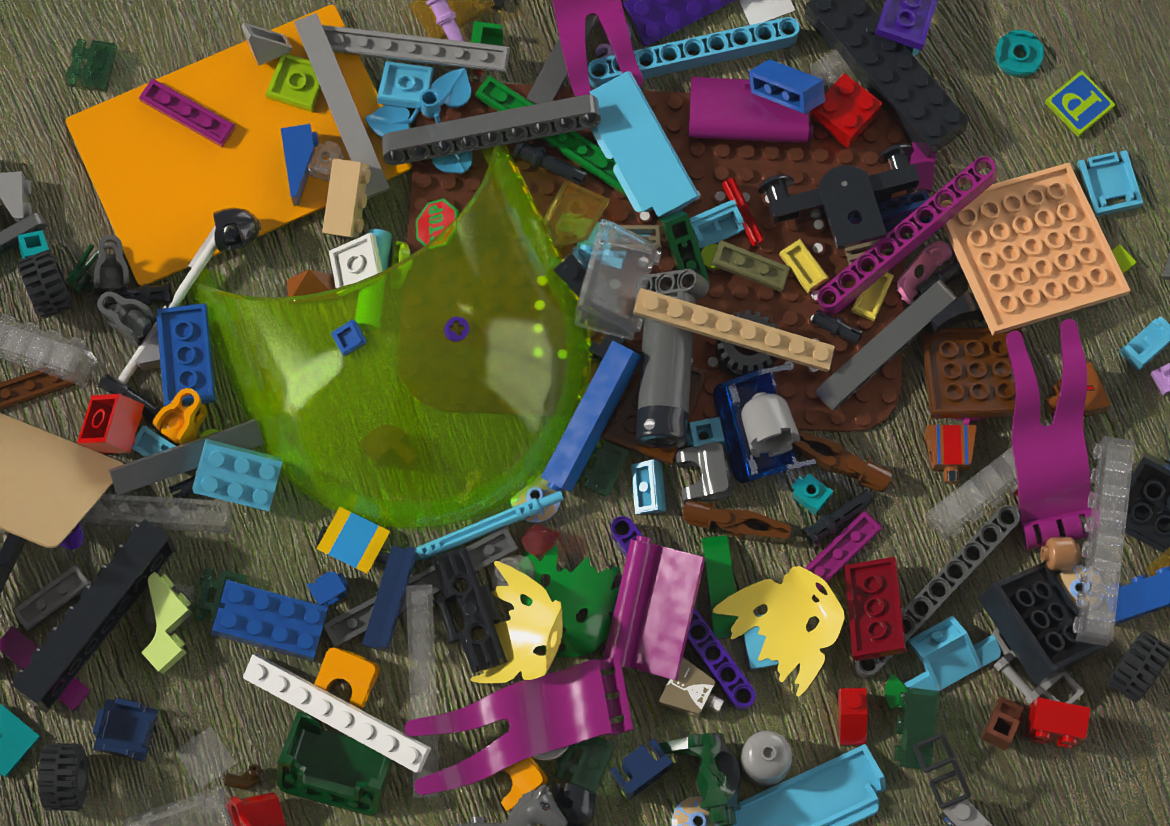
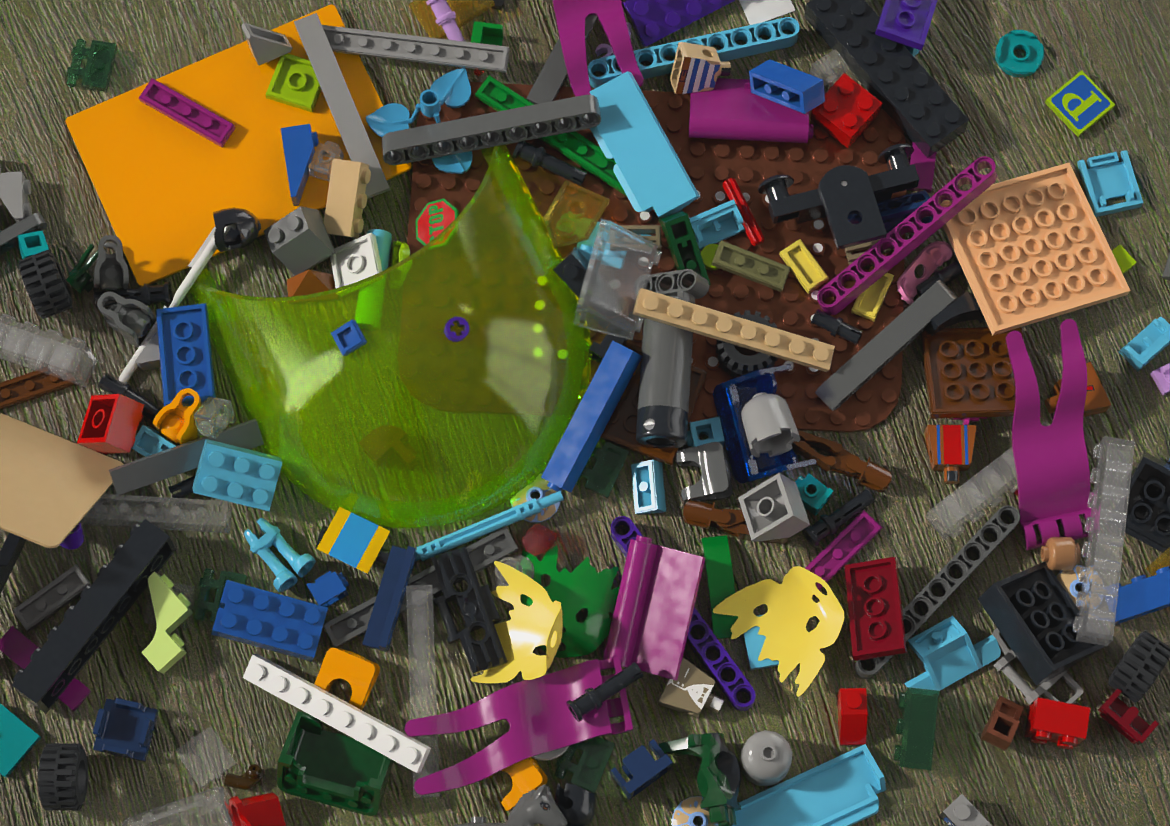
(214, 416): none -> clear brick
(284, 577): none -> medium azure piece
(300, 240): none -> dark grey slope
(403, 84): medium azure tile -> none
(593, 698): none -> black pin
(696, 68): none -> torso
(774, 509): none -> light grey slope
(892, 690): green tile -> none
(956, 771): black piece -> none
(1126, 719): none -> dark red window

